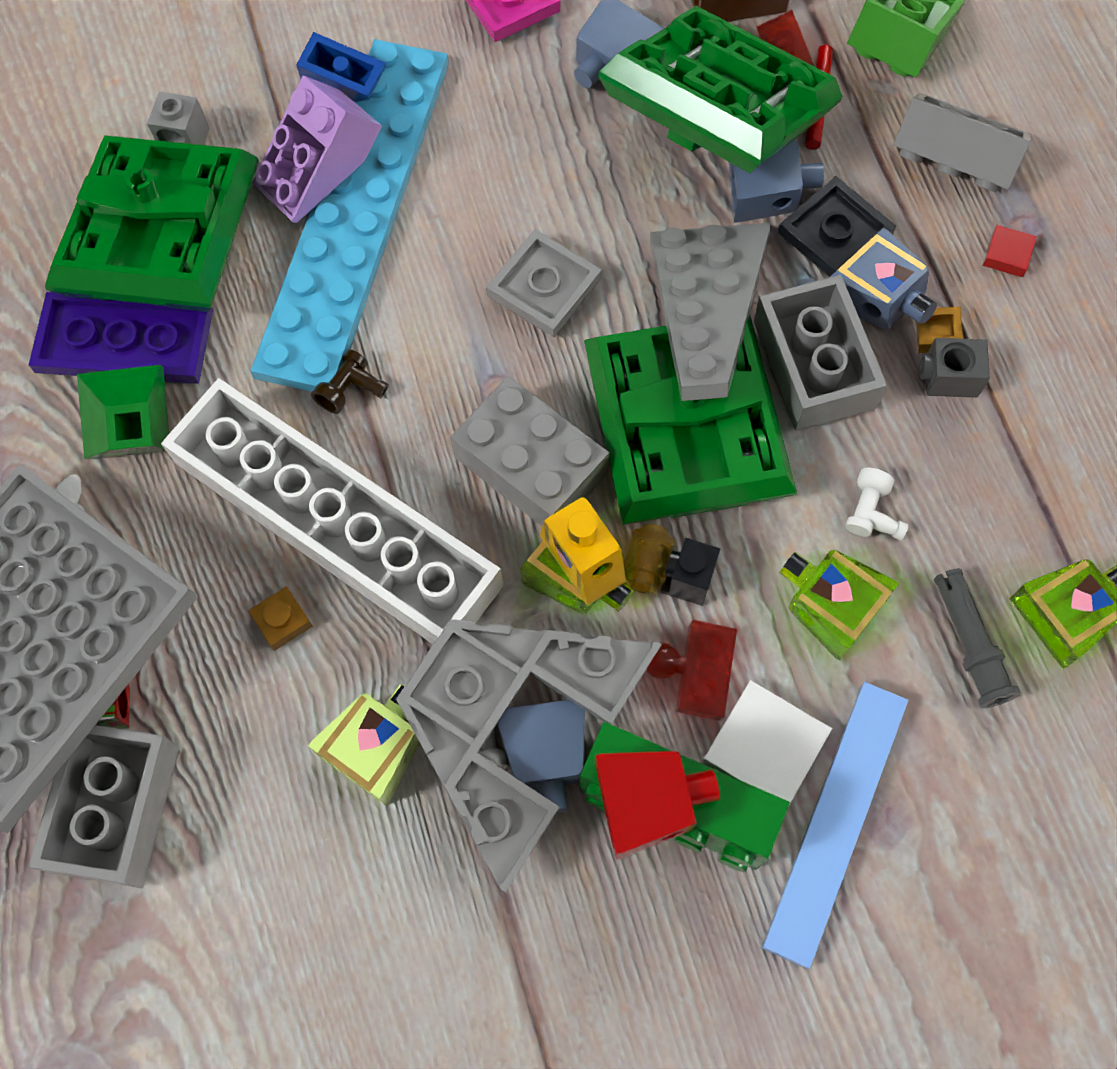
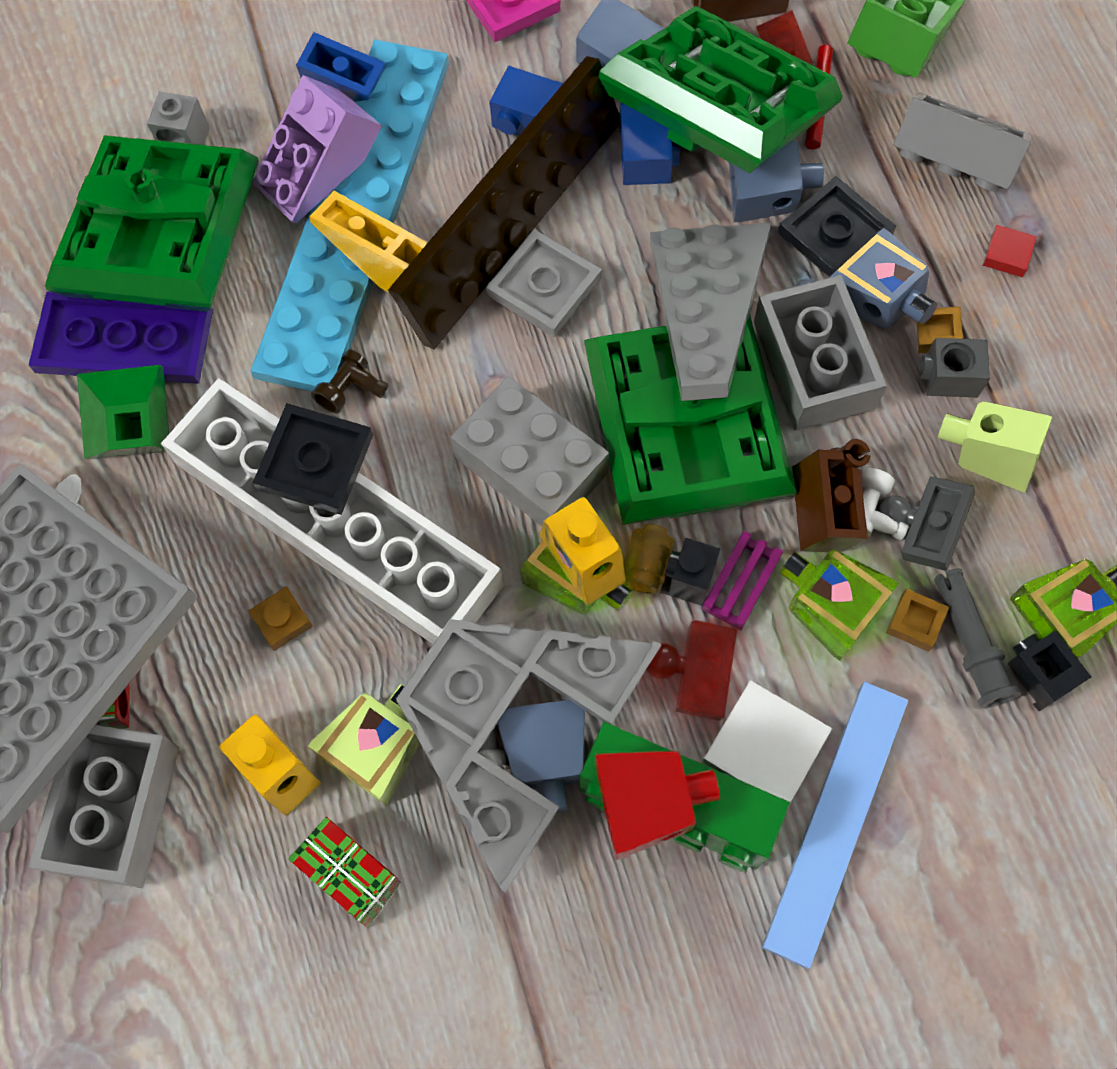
(268, 762): none -> yellow torso
(313, 458): none -> black plate
(345, 871): none -> piece
(367, 239): none -> yellow slope
(506, 205): none -> dark brown plate
(519, 99): none -> blue brick
(645, 149): none -> blue brick
(758, 549): none -> magenta tile
(831, 498): none -> reddish brown hinge
(917, 620): none -> pearl gold plate
(934, 524): none -> dark grey plate
(998, 442): none -> yellowish green torso
(1062, 668): none -> black brick

